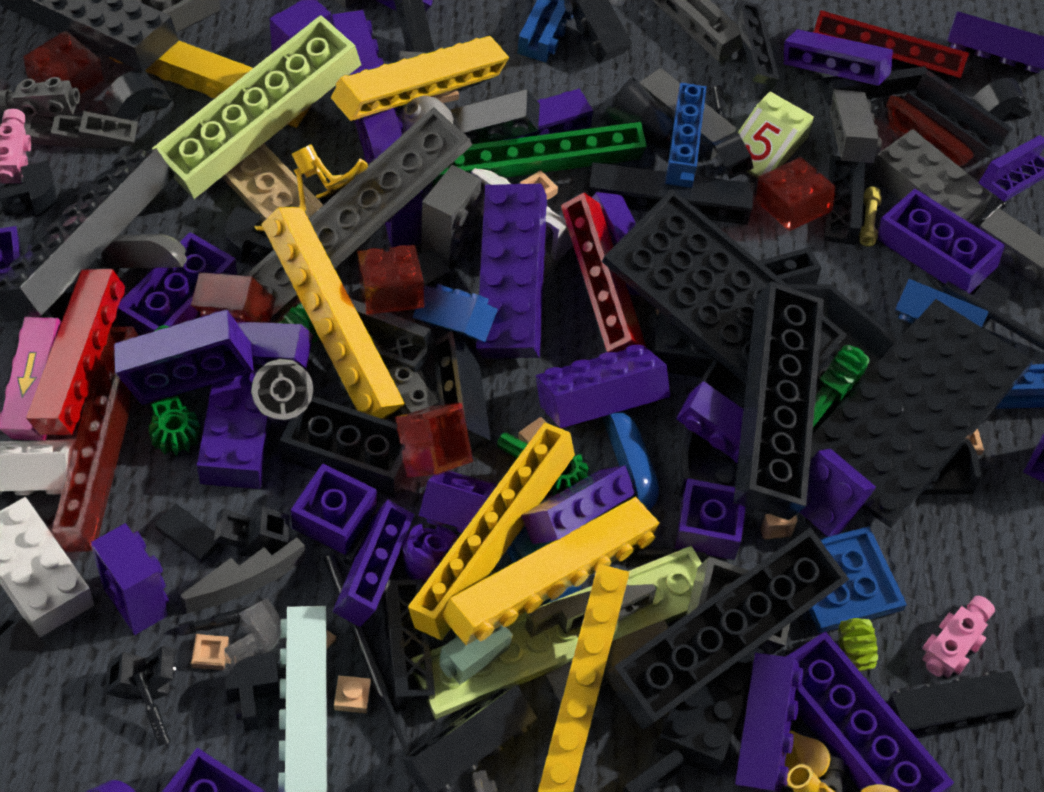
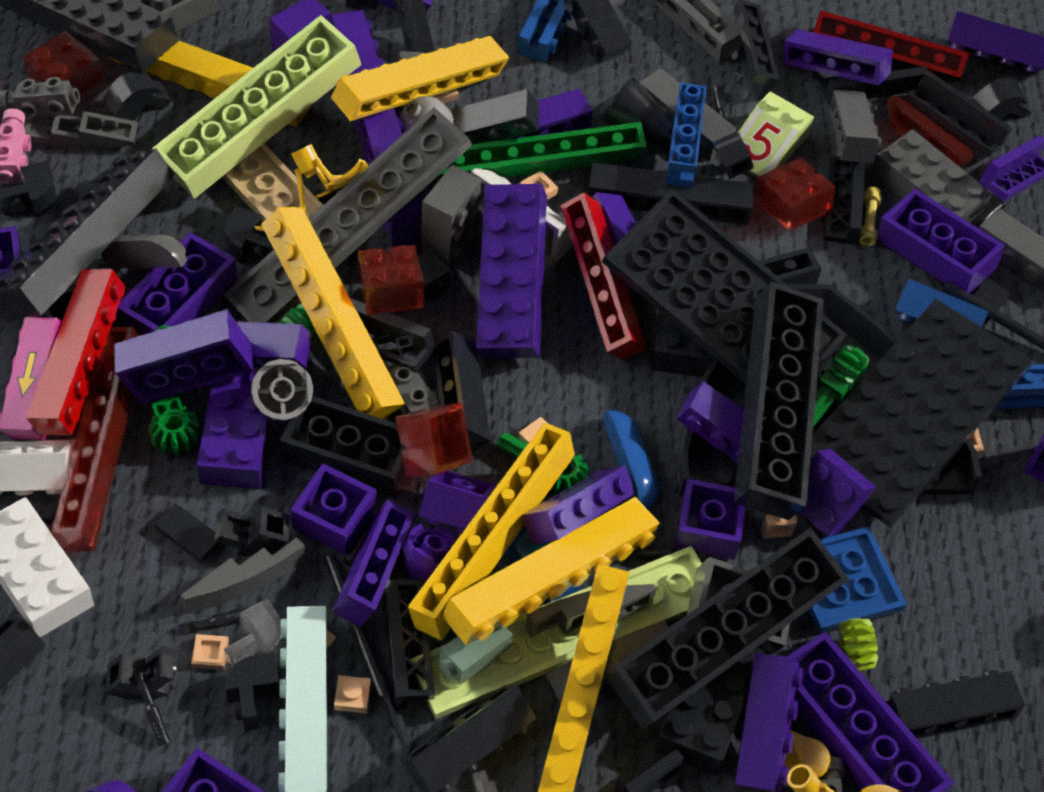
(131, 578): dark purple brick -> none
(238, 294): clear red piece -> none
(456, 312): blue brick -> none
(602, 385): dark purple brick -> none
(960, 635): bright pink brick -> none

